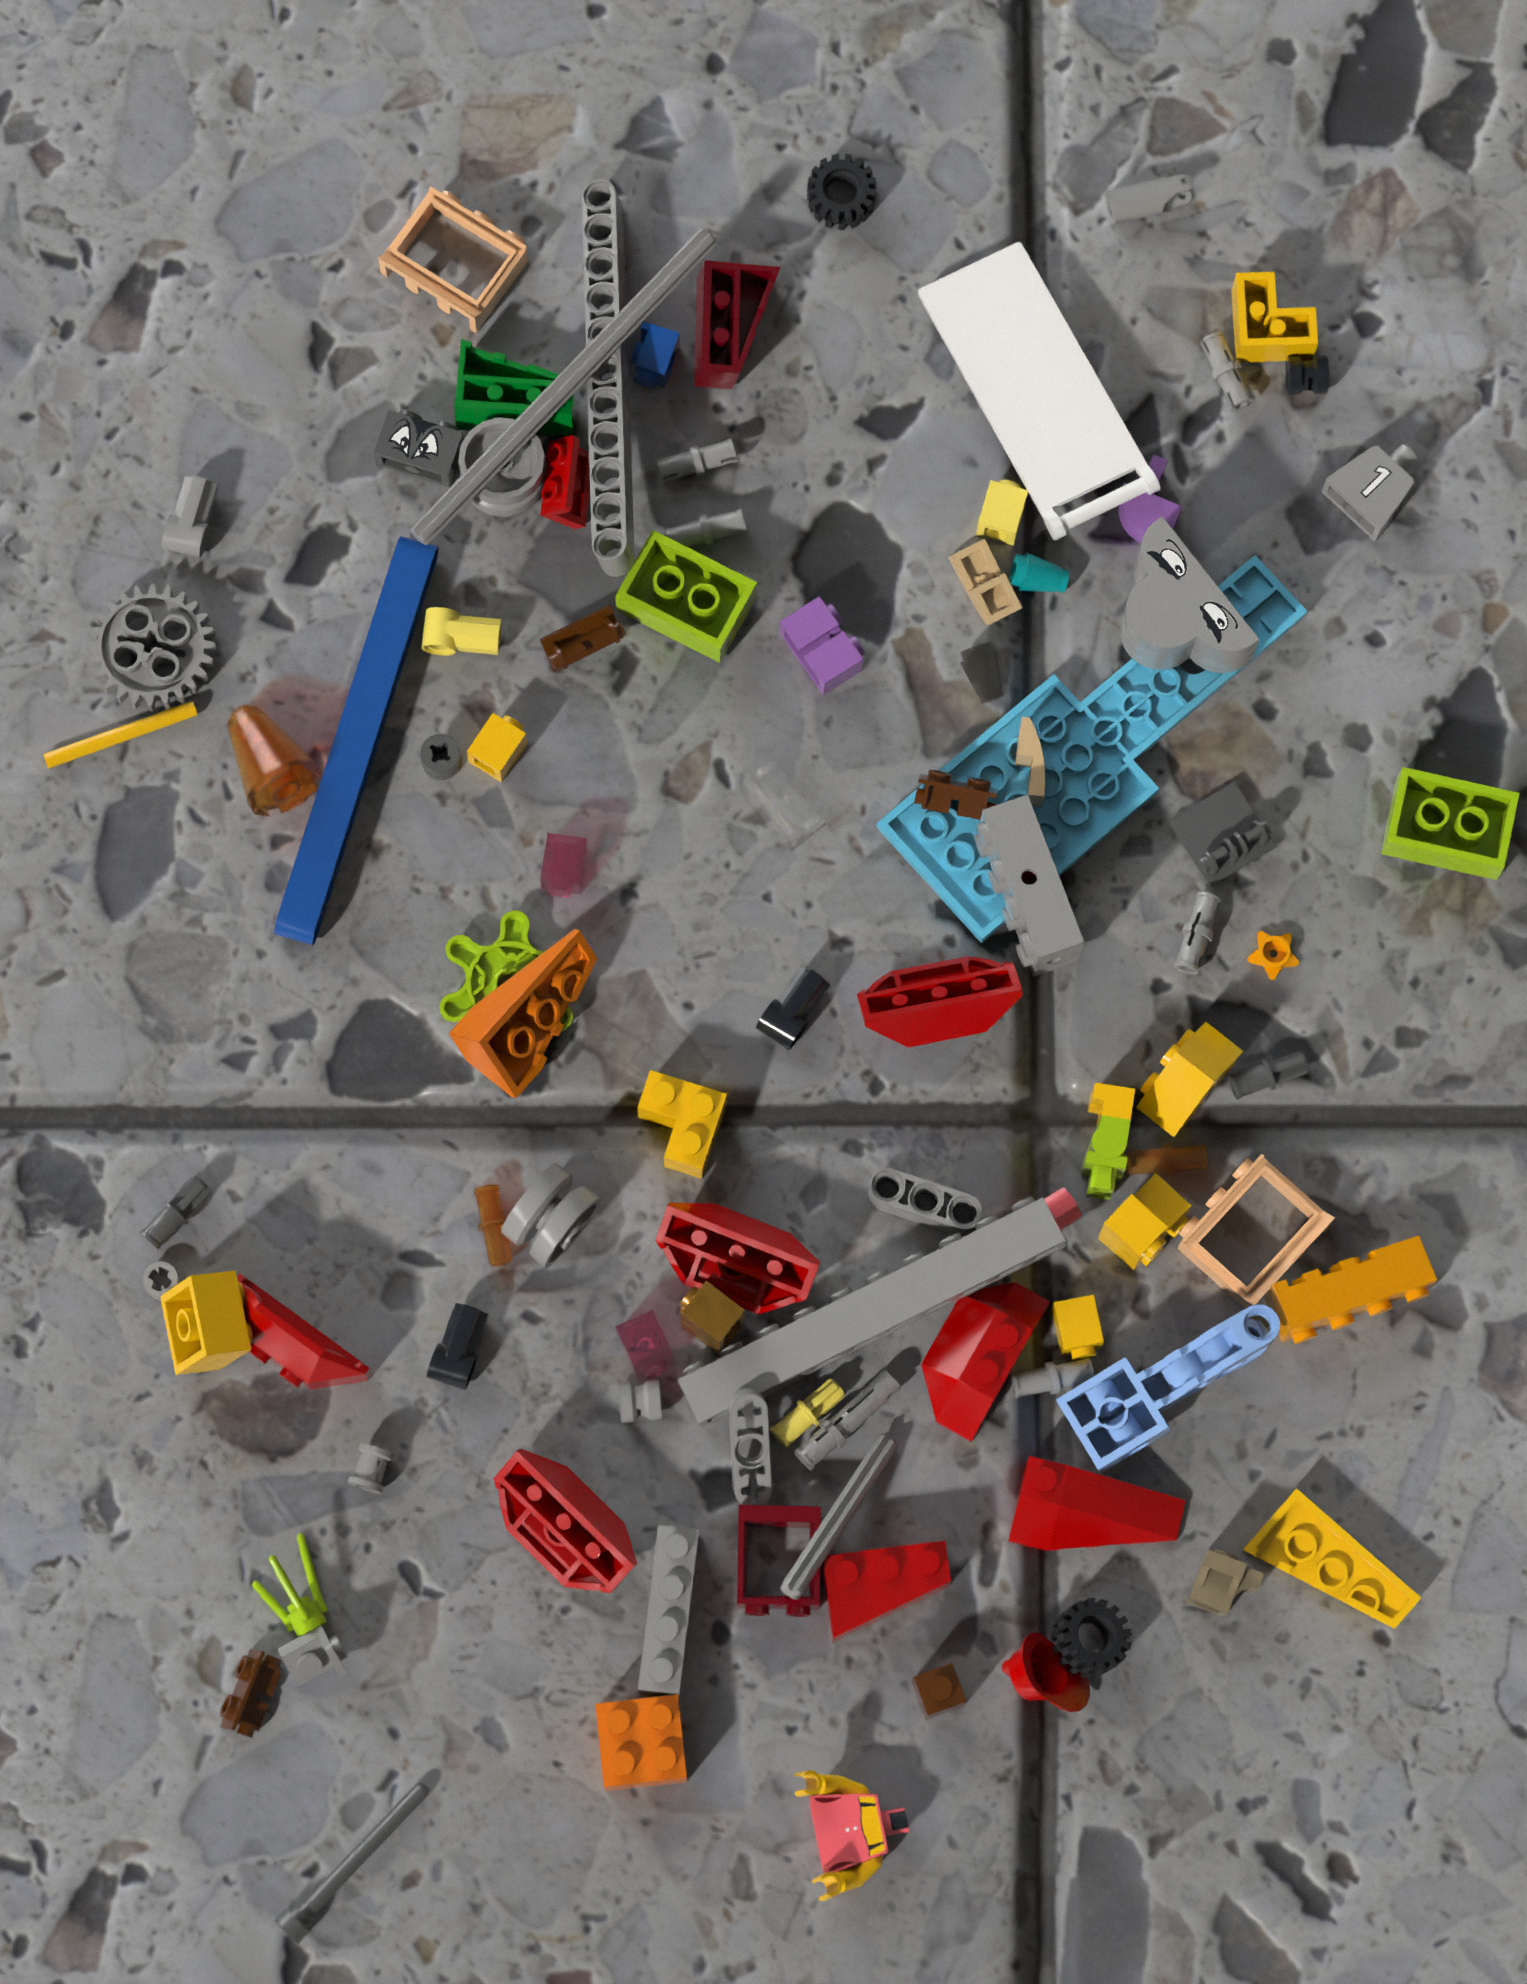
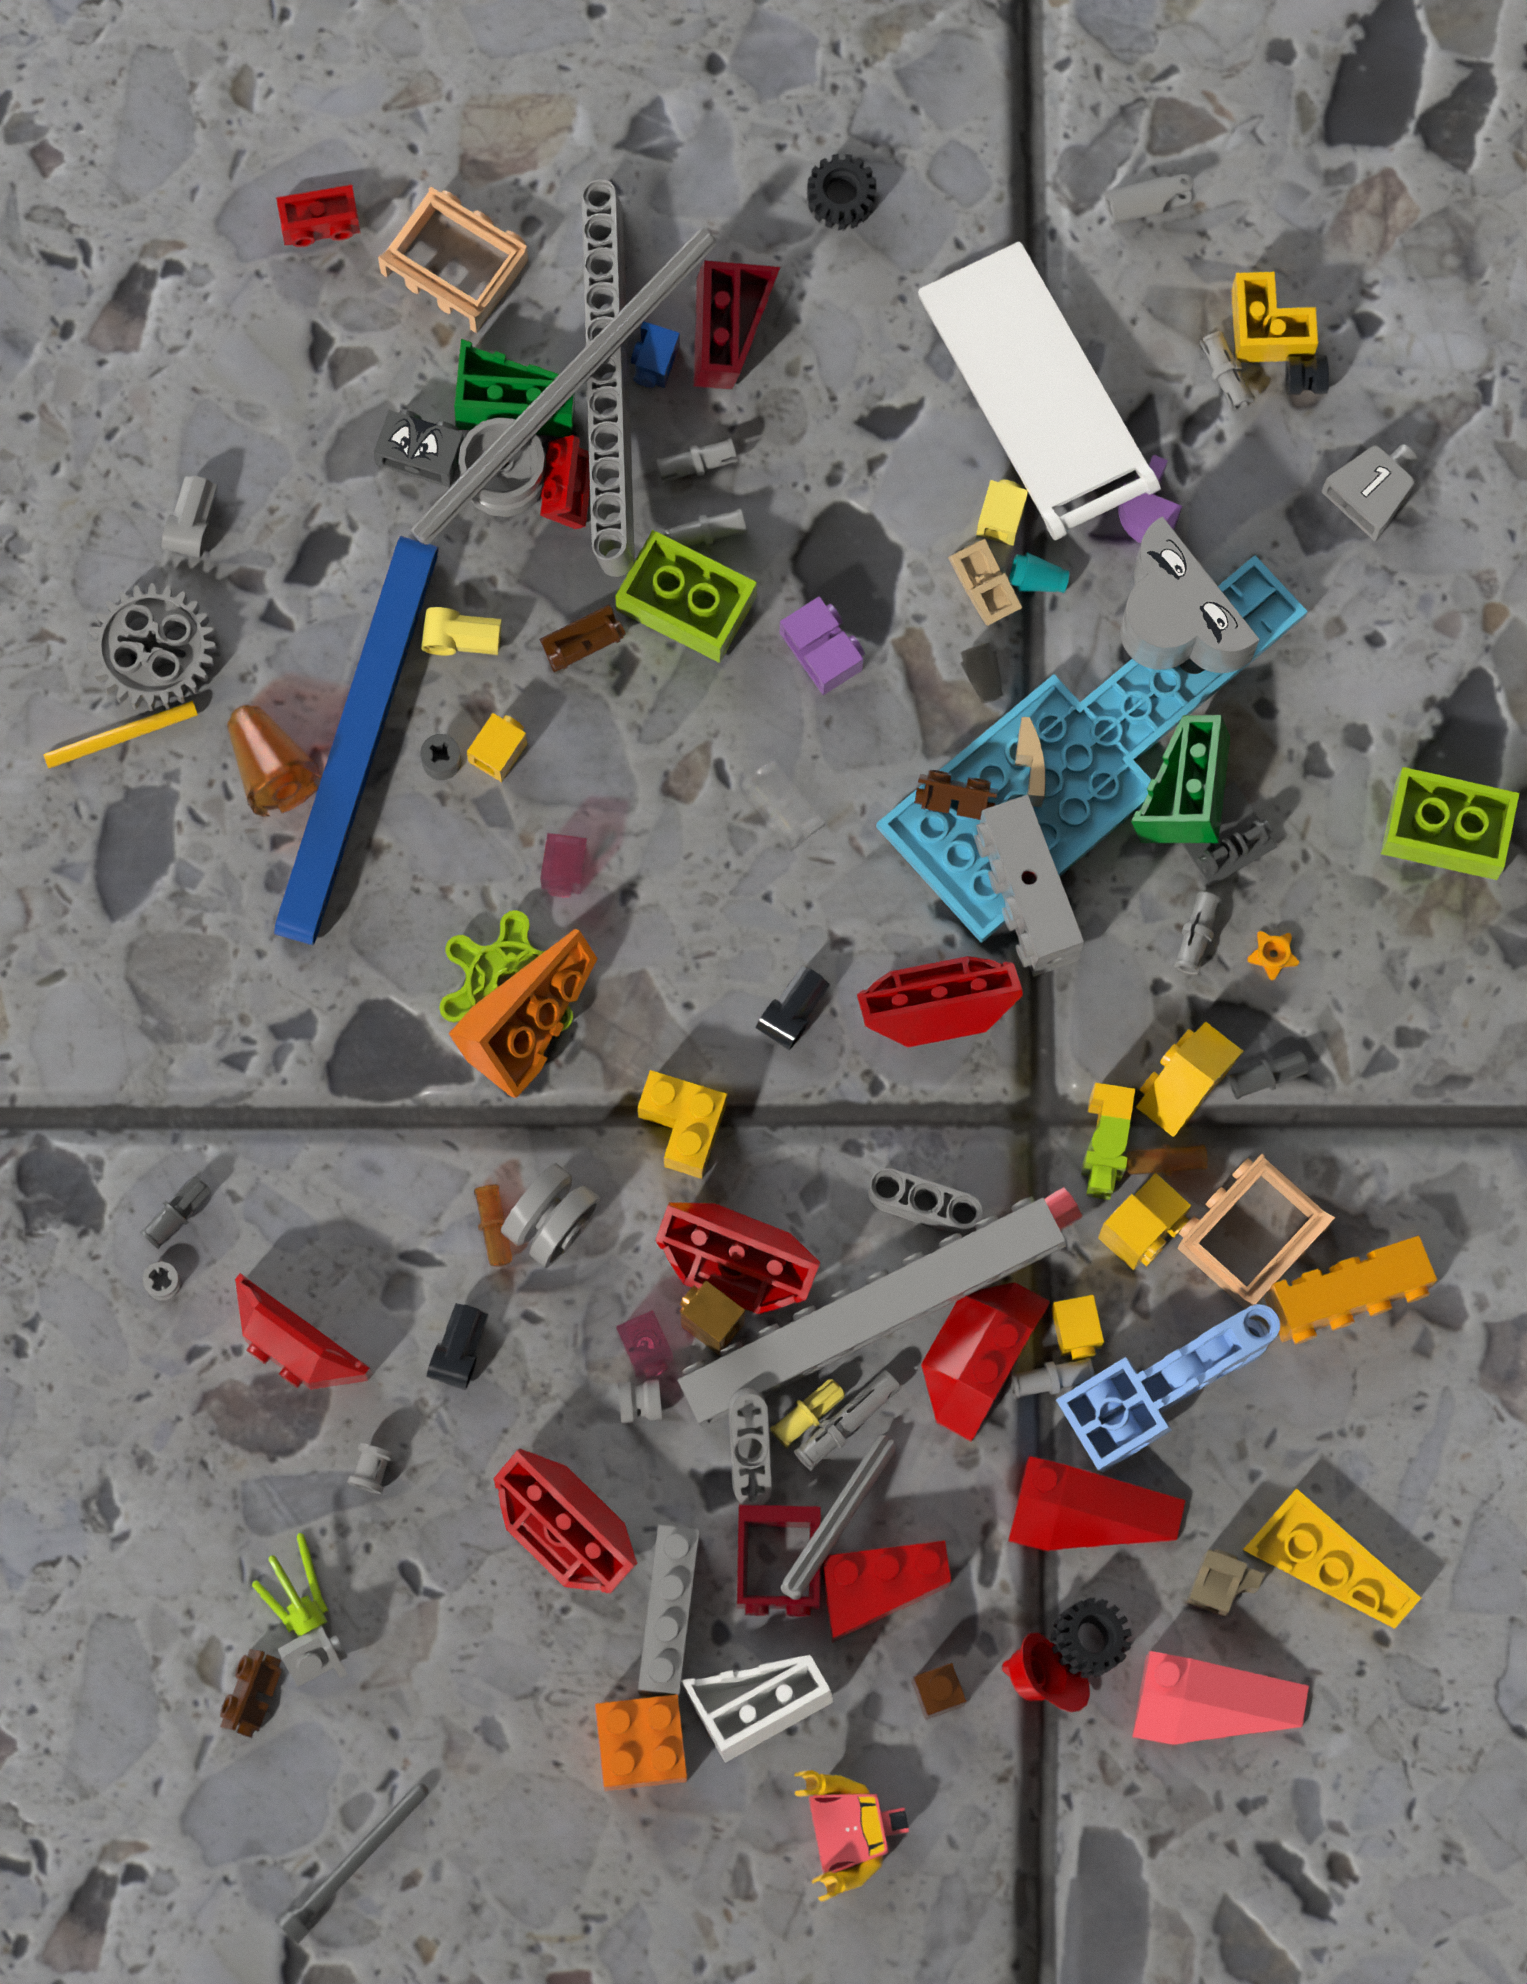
(206, 1322): yellow brick -> none
(318, 216): none -> red bracket
(757, 1702): none -> white wedge
(1190, 786): none -> green wedge
(1204, 1701): none -> coral wedge

